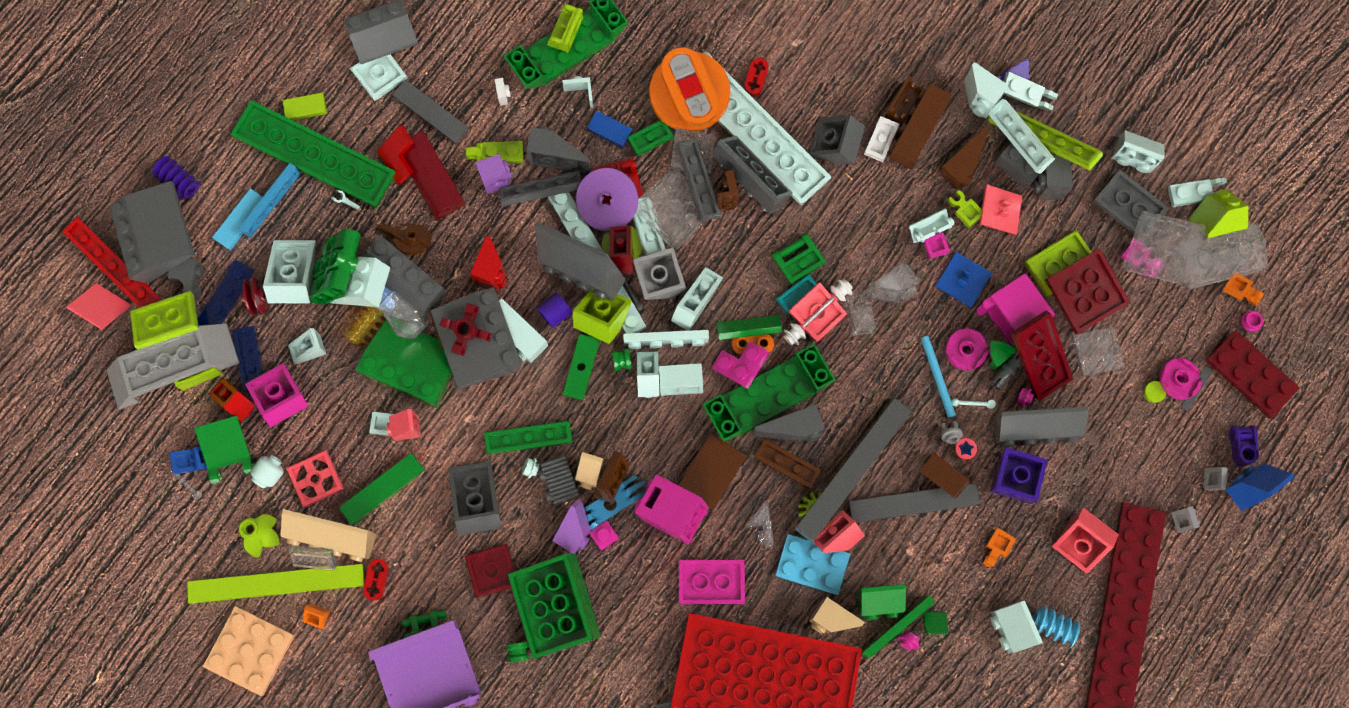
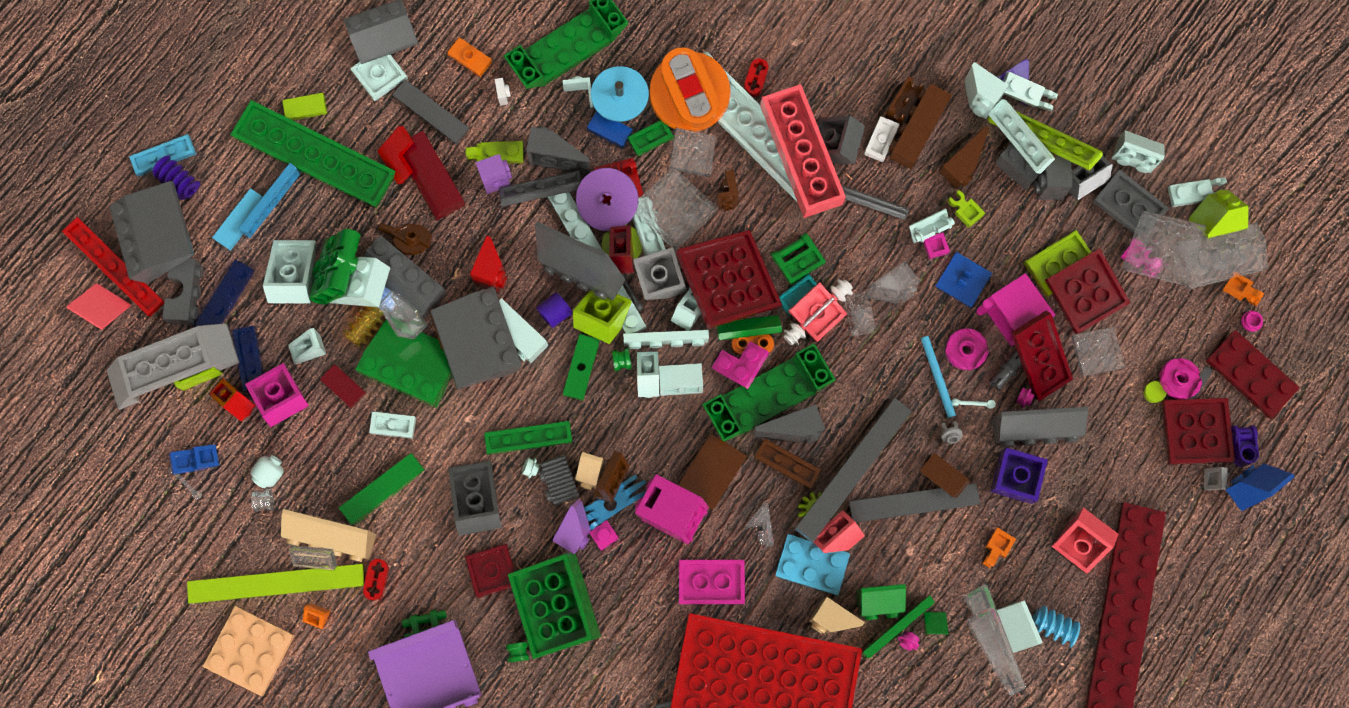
(164, 320): lime tile -> none
(177, 148): none -> medium azure tile
(223, 445): green flag -> none
(254, 297): dark red piece -> none
(261, 536): lime plate -> none
(262, 500): none -> clear wheel
(293, 472): coral piece -> none
(342, 386): none -> dark red tile
(345, 200): light aqua hand -> none
(404, 425): coral slope -> none
(469, 57): none -> orange plate
(471, 313): dark red pin -> none
(566, 28): lime hinge -> none
(619, 94): none -> medium azure piece
(698, 180): dark grey tile -> none
(728, 278): none -> dark red plate
(752, 174): dark grey slope -> none
(802, 151): none -> coral brick
(875, 203): none -> dark grey axle
(965, 449): coral tile -> none
(992, 639): none -> clear wedge
(999, 353): green tile -> none
(1000, 209): coral piece -> none
(1087, 181): none -> dark grey brick
(1185, 519): light grey tile -> none
(1198, 431): none -> dark red plate

